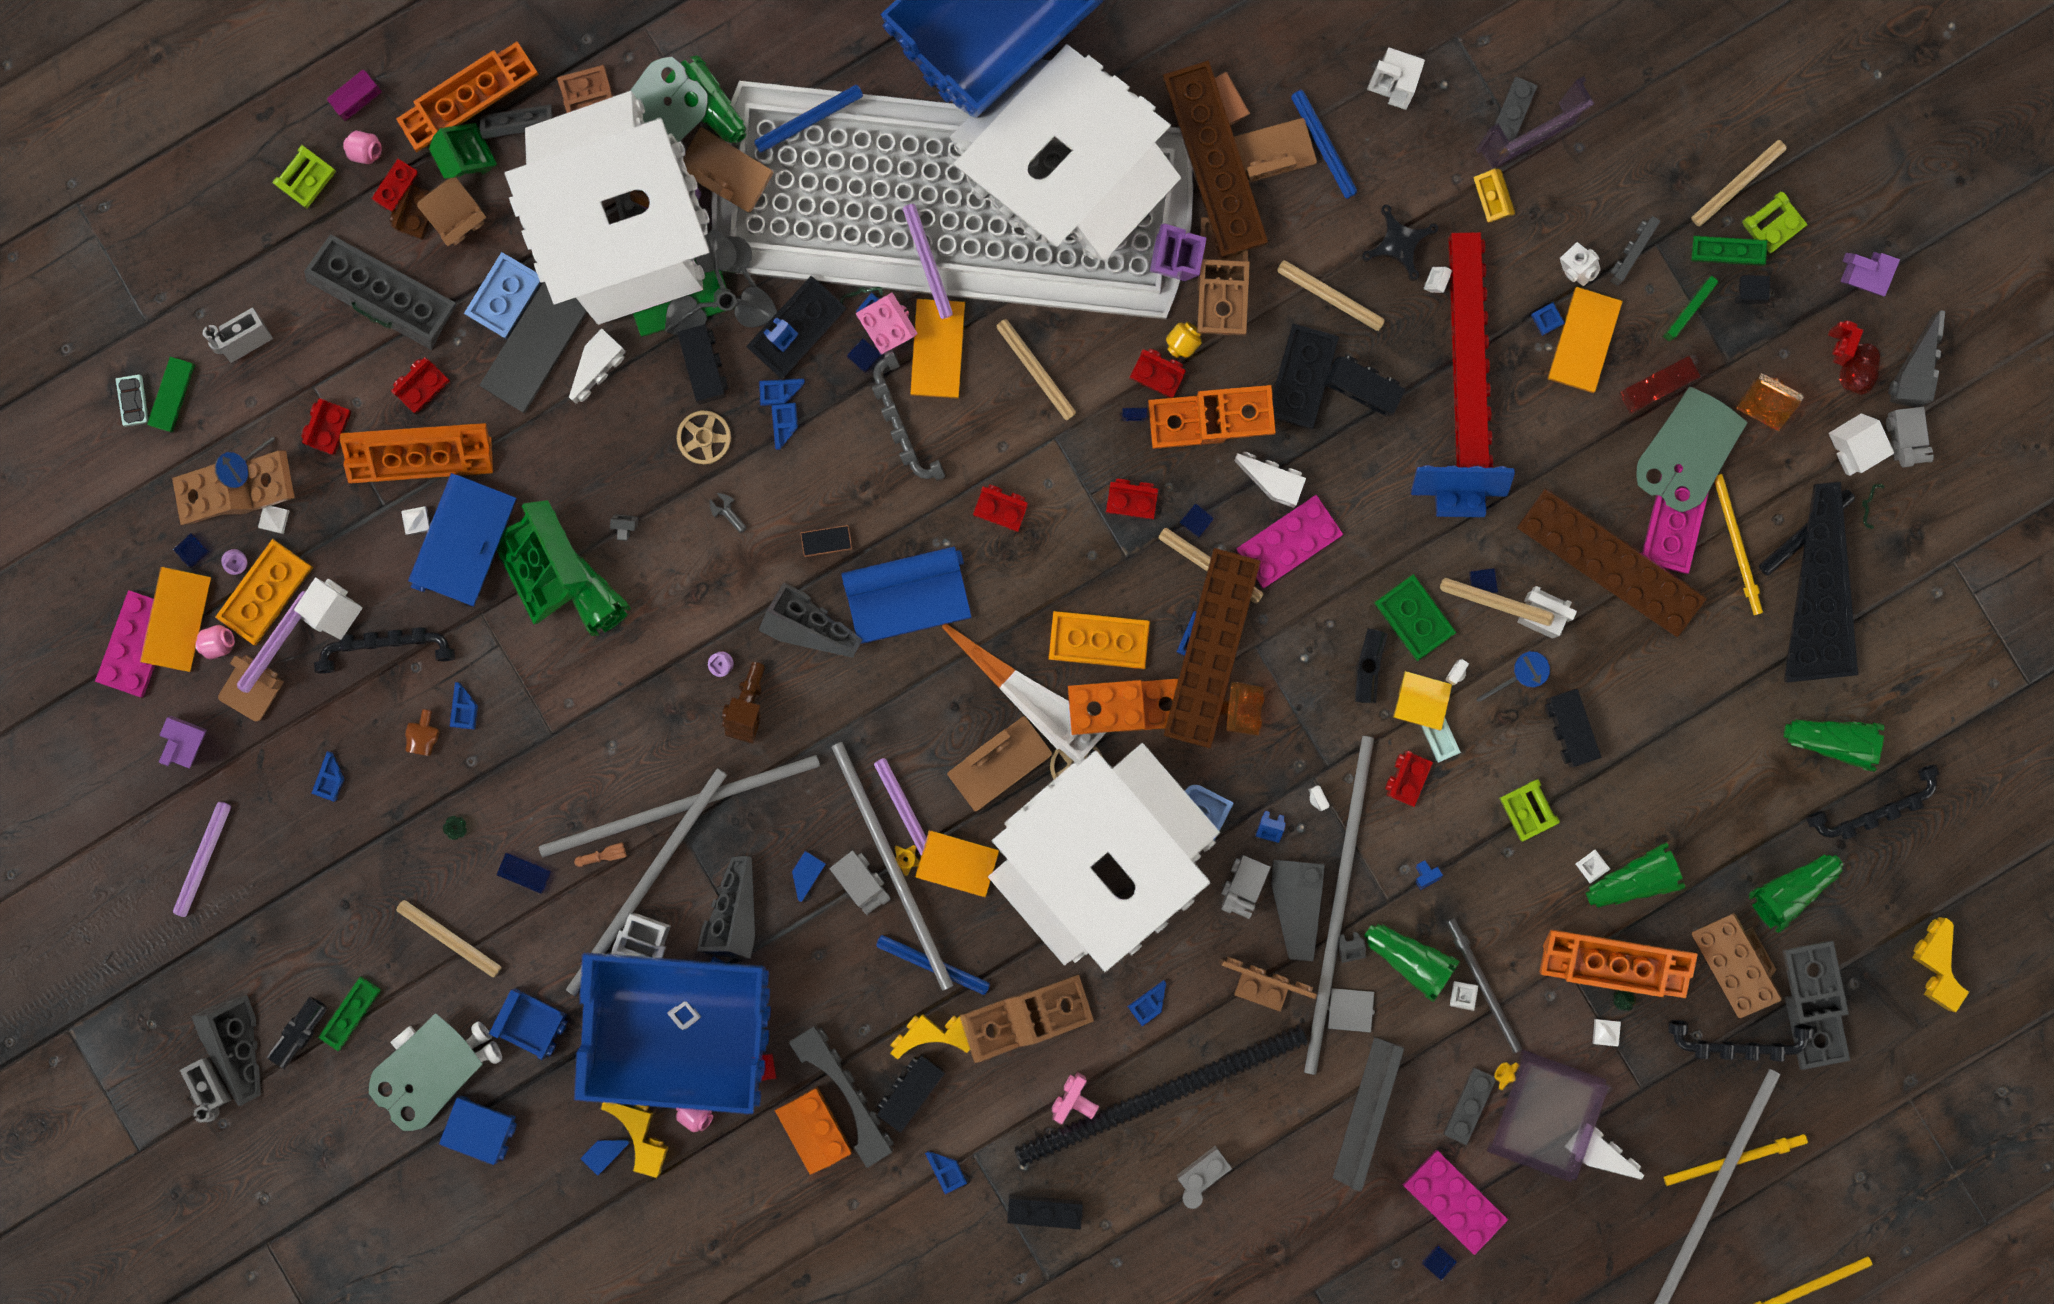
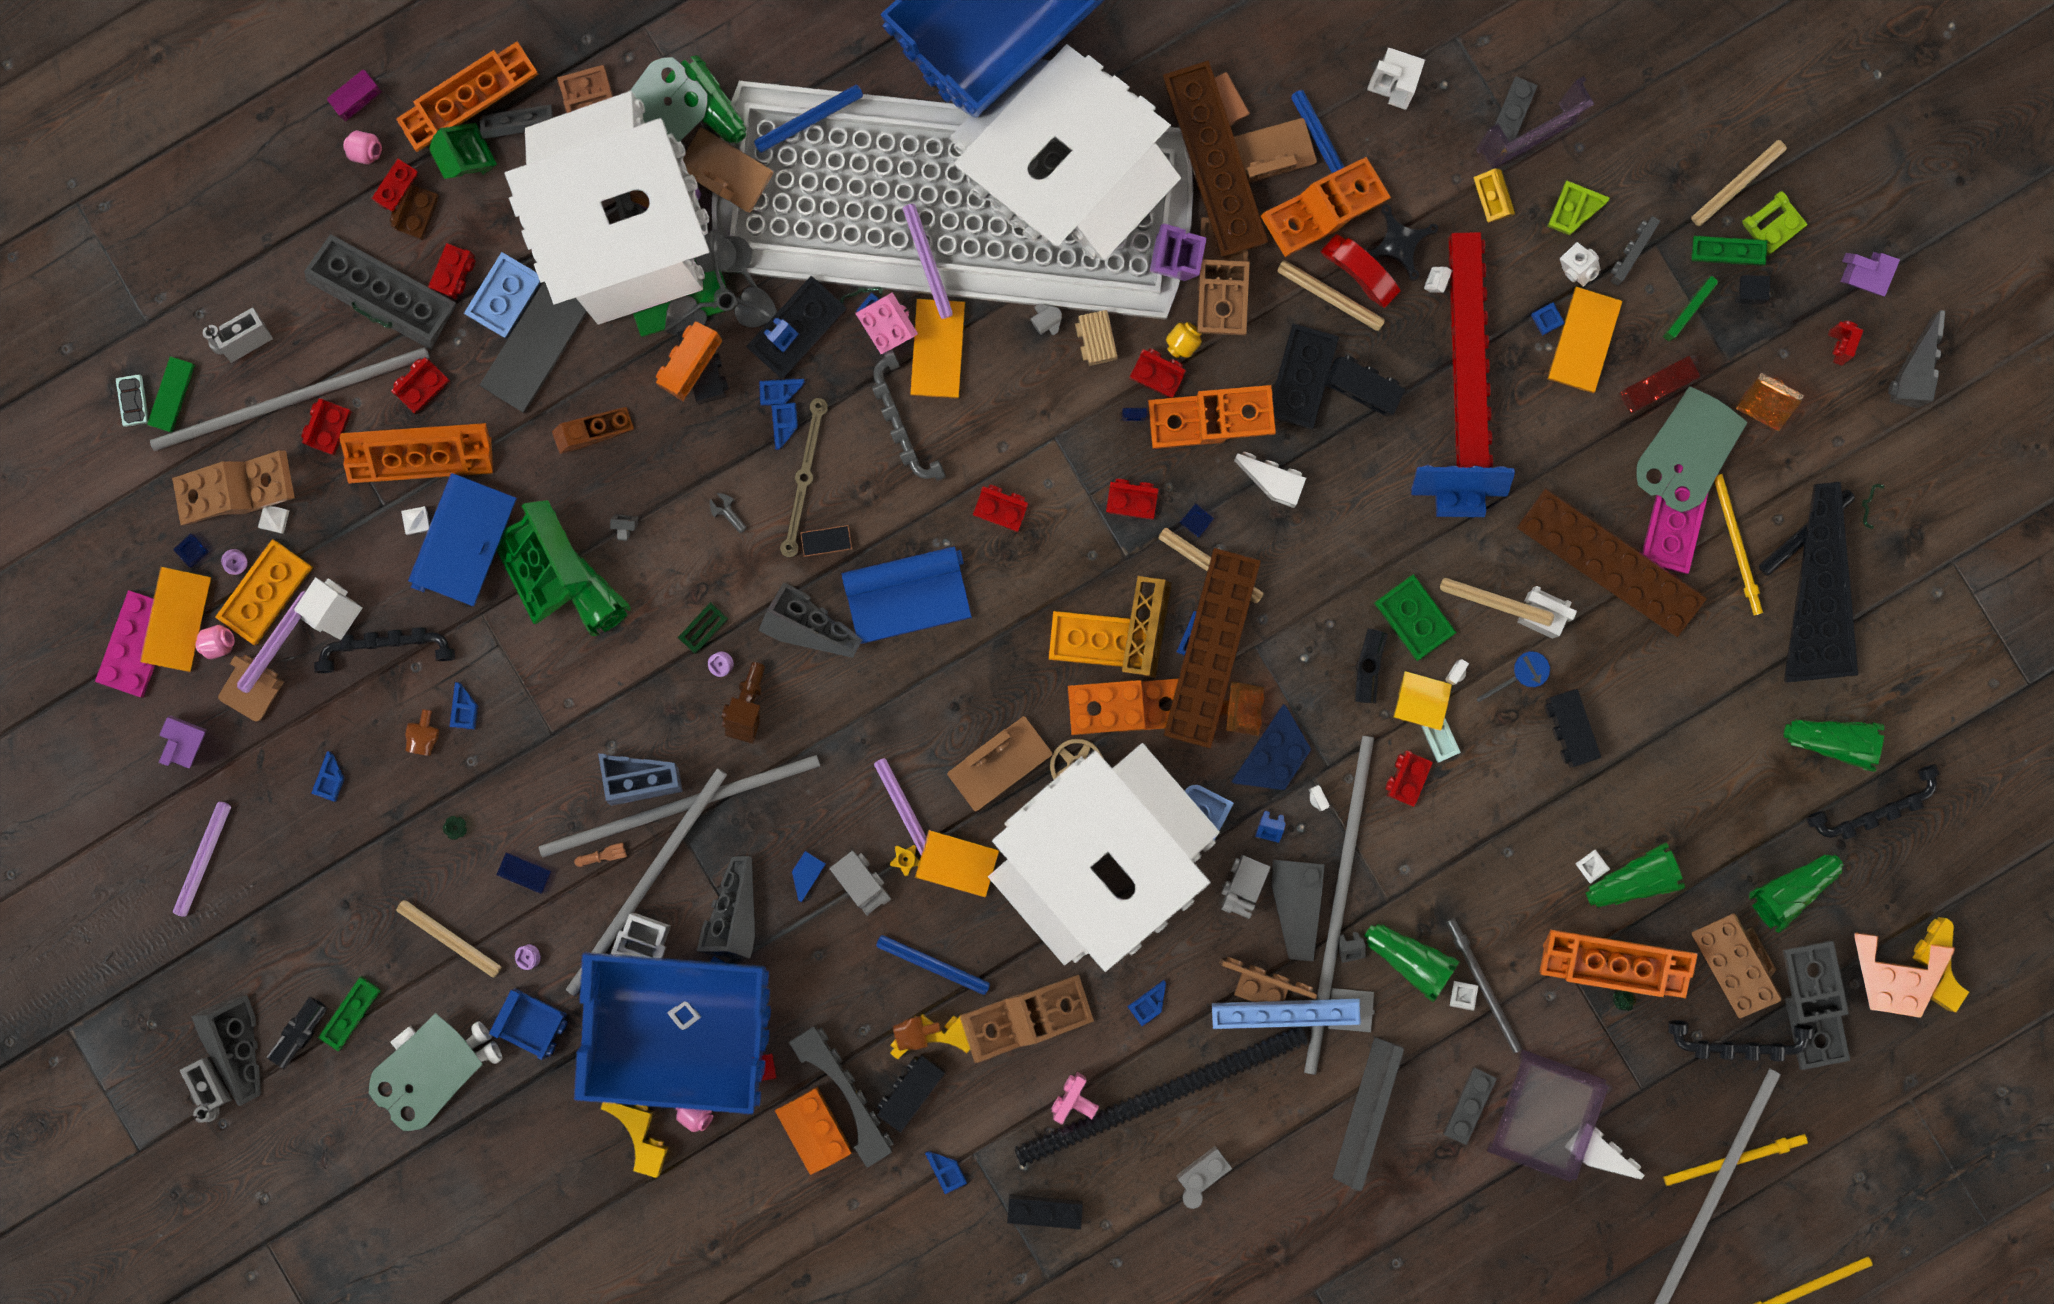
(232, 468): blue piece -> none
(288, 399): none -> light grey piece
(309, 182): lime plate -> none
(451, 211): medium nougat bracket -> none
(452, 271): none -> red bracket
(478, 1131): blue panel -> none
(527, 957): none -> lavender tile
(591, 429): none -> dark orange slope
(597, 358): white slope -> none
(603, 1153): blue tile -> none
(637, 779): none -> sand blue wedge
(688, 360): none -> orange slope
(704, 437): tan wheel -> none
(709, 635): none -> dark green tile
(818, 408): none -> dark tan piece
(863, 355): clear blue tile -> none
(892, 866): light grey piece -> none
(912, 1033): none -> dark orange piece
(1036, 369): tan axle -> none
(1041, 706): white plate -> none
(1046, 319): none -> light grey piece
(1097, 338): none -> tan brick
(1155, 623): none -> pearl gold fence
(1275, 755): none -> dark blue wing
(1286, 1013): none -> light blue tile
(1291, 540): dark pink plate -> none
(1325, 206): none -> orange bracket
(1363, 268): none -> red arch
(1427, 875): blue tile -> none
(1439, 1262): clear blue tile -> none
(1455, 1202): dark pink plate -> none
(1484, 580): clear blue tile -> none
(1505, 1074): yellow plate -> none
(1522, 813): lime plate -> none
(1575, 207): none -> lime wing
(1606, 1032): white tile -> none
(1860, 444): white plate -> none
(1862, 370): clear red piece -> none
(1900, 987): none -> wing
(1909, 436): light grey hinge -> none

